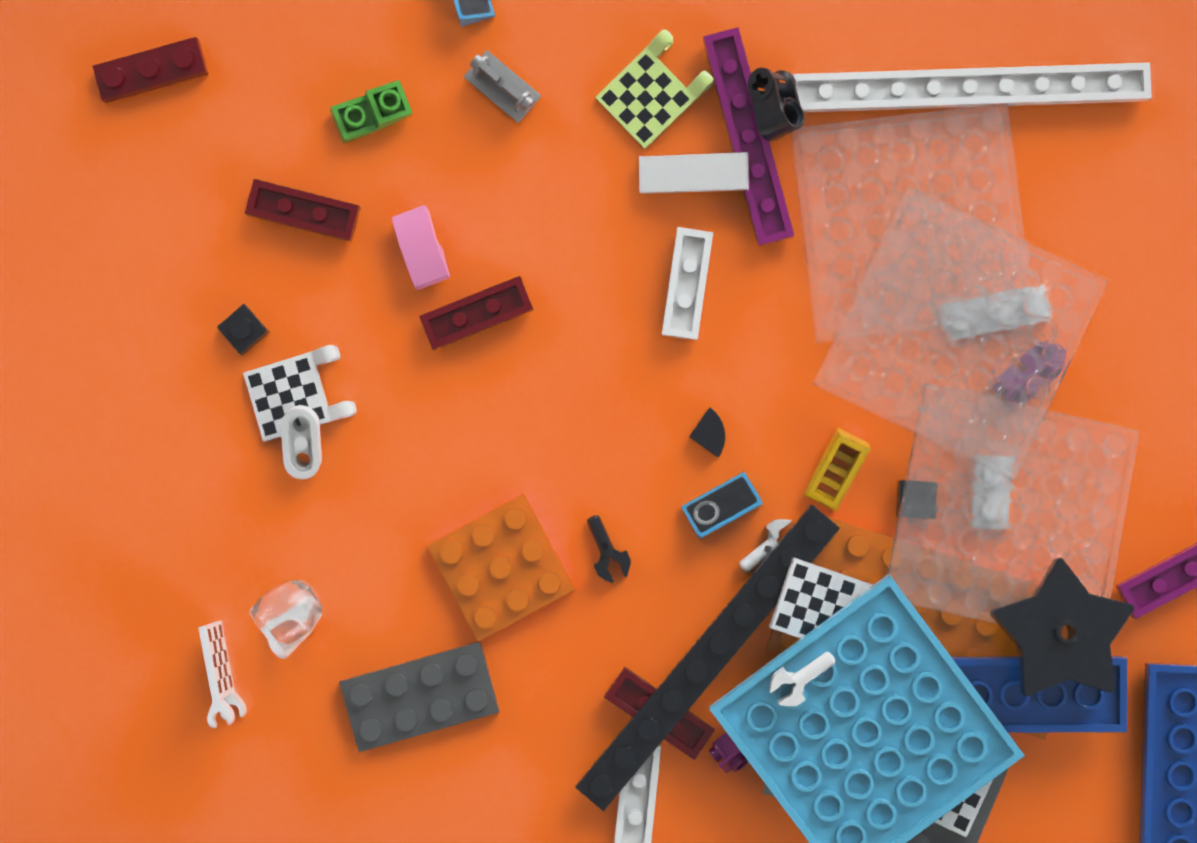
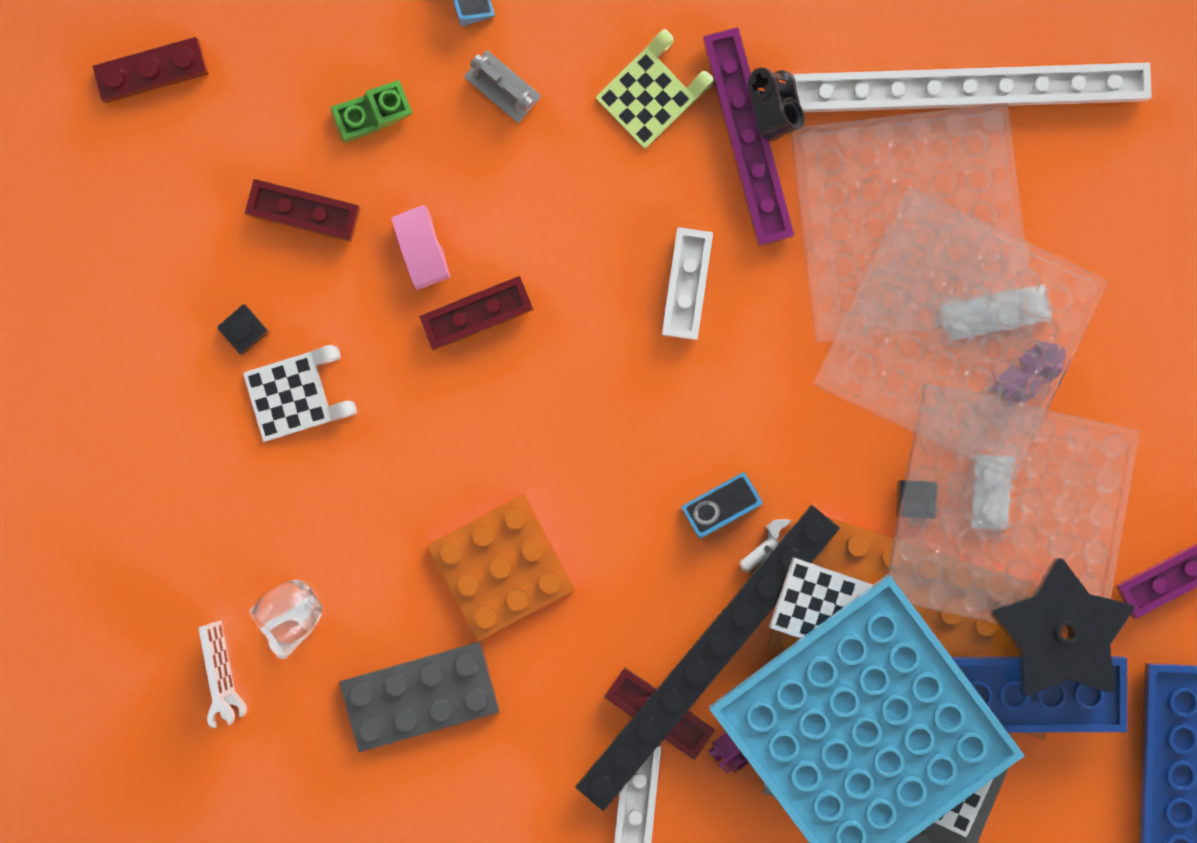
(301, 440): white plate -> none
(606, 550): black bar -> none
(693, 173): white tile -> none
(710, 433): black tile -> none
(799, 679): white bar -> none
(822, 497): yellow slope -> none

